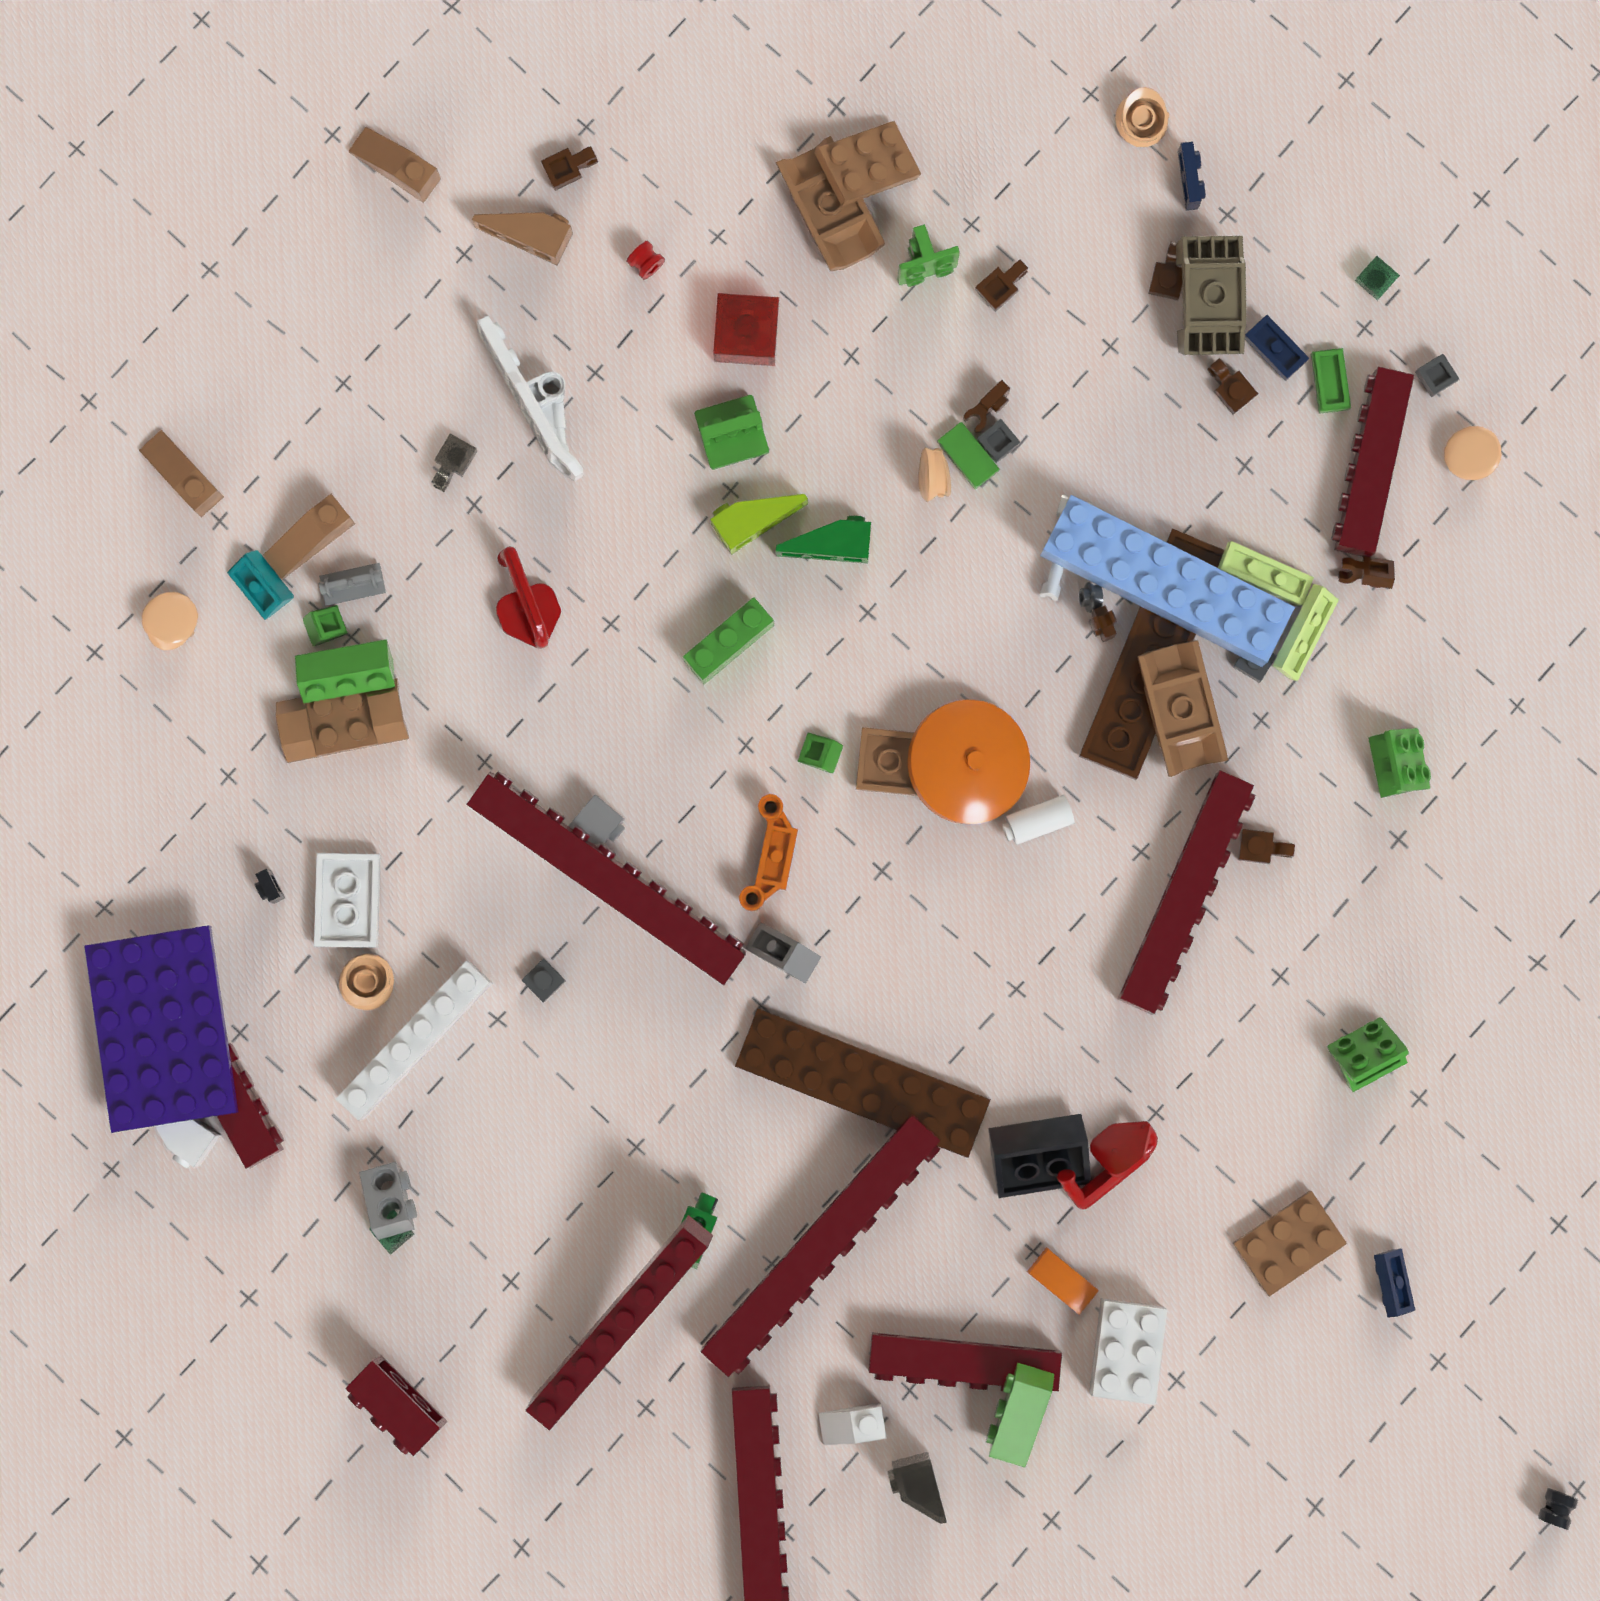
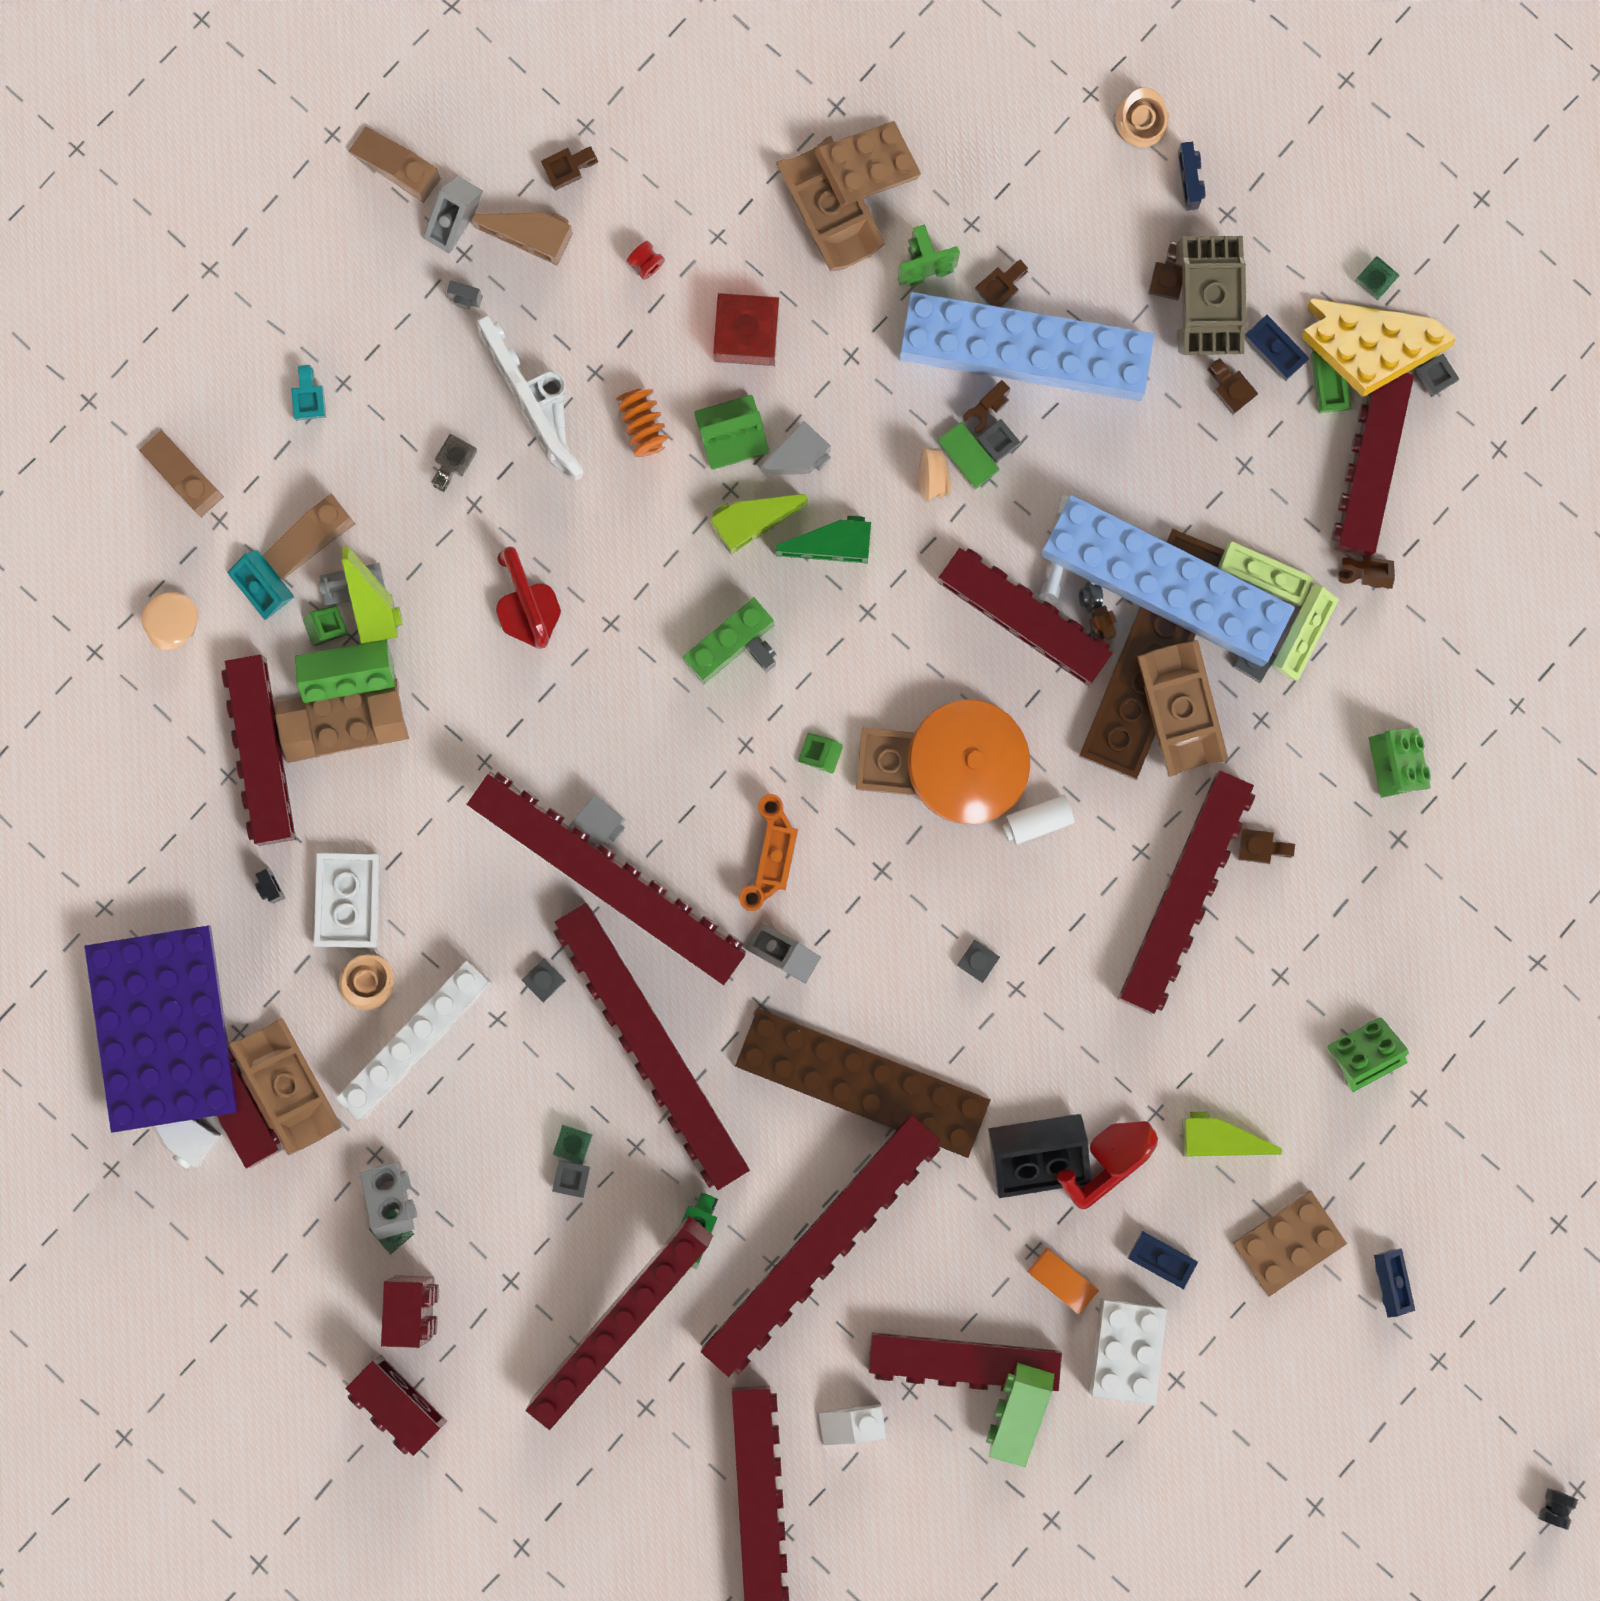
(259, 750): none -> dark red brick
(284, 1087): none -> medium nougat piece
(308, 399): none -> teal plate
(370, 601): none -> lime slope
(409, 1311): none -> dark red brick
(452, 213): none -> light grey slope
(464, 295): none -> dark grey plate
(571, 1179): none -> dark grey plate
(572, 1144): none -> clear green plate
(642, 422): none -> orange piece
(652, 1046): none -> dark red brick
(762, 654): none -> dark grey plate
(799, 453): none -> light grey slope
(917, 1485): clear smoke slope -> none
(978, 961): none -> dark grey plate
(1024, 616): none -> dark red brick
(1027, 346): none -> light blue brick
(1162, 1260): none -> dark blue plate
(1218, 1138): none -> lime slope
(1371, 343): none -> yellow wing
(1472, 453): light nougat piece -> none

